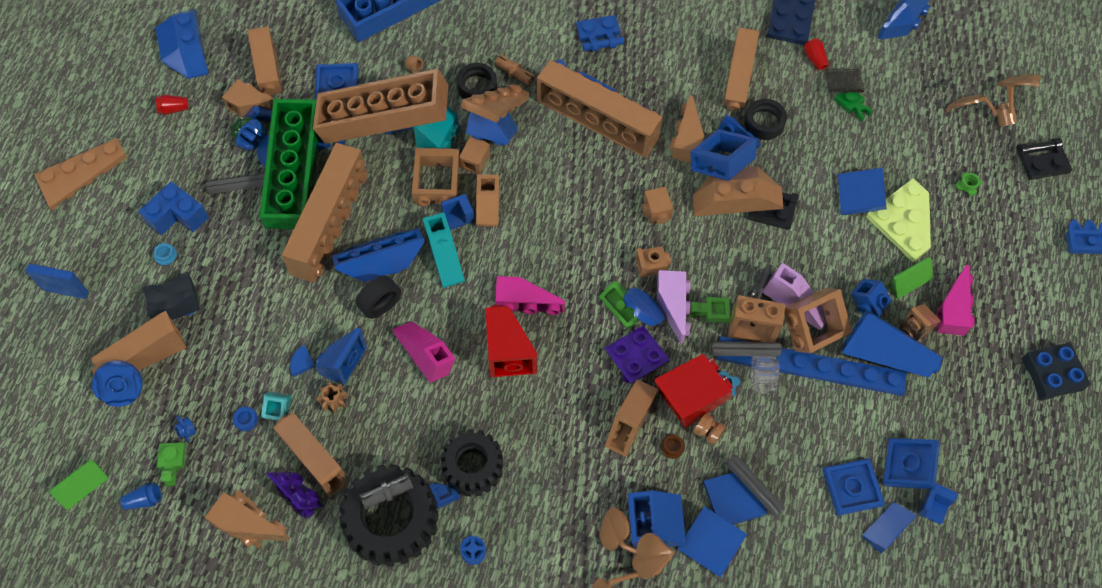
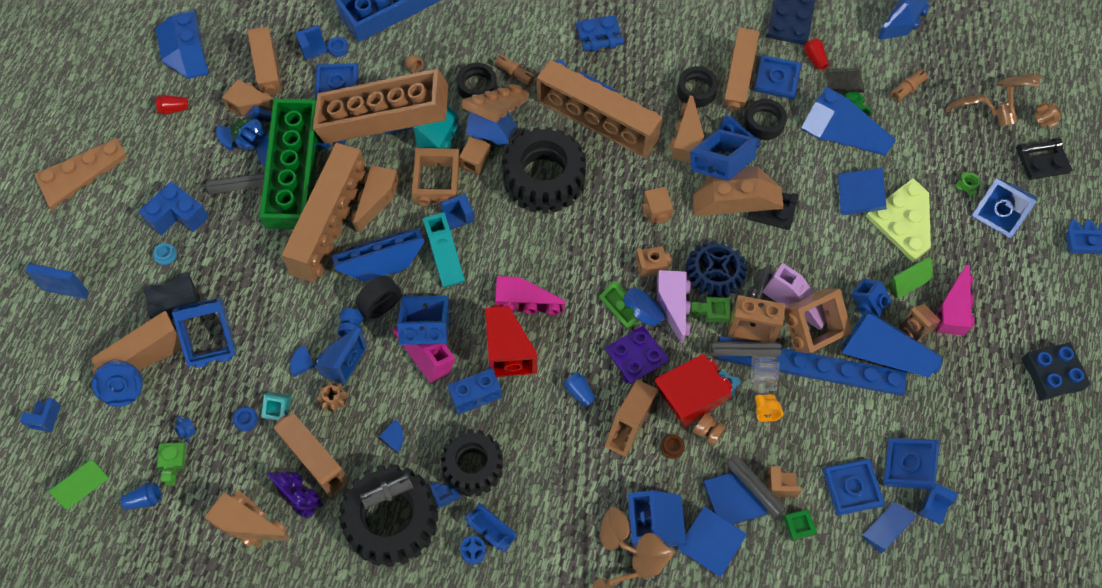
(43, 416): none -> blue panel
(198, 309): none -> blue window
(225, 137): none -> blue tile
(311, 42): none -> blue panel
(337, 46): none -> blue tile
(350, 320): none -> blue wheel
(378, 192): none -> medium nougat slope
(393, 436): none -> blue tile
(413, 310): none -> blue window
(475, 391): none -> blue brick
(487, 200): medium nougat slope -> none
(492, 527): none -> blue hinge
(544, 193): none -> black tyre
(580, 389): none -> blue cone
(702, 74): none -> black tyre
(715, 257): none -> dark blue gear
(766, 405): none -> light orange piece
(777, 77): none -> blue tile
(782, 483): none -> medium nougat panel
(800, 525): none -> green plate
(841, 121): none -> blue wedge
(908, 85): none -> medium nougat pin
(1005, 207): none -> blue slope
(1048, 114): none -> medium nougat gear

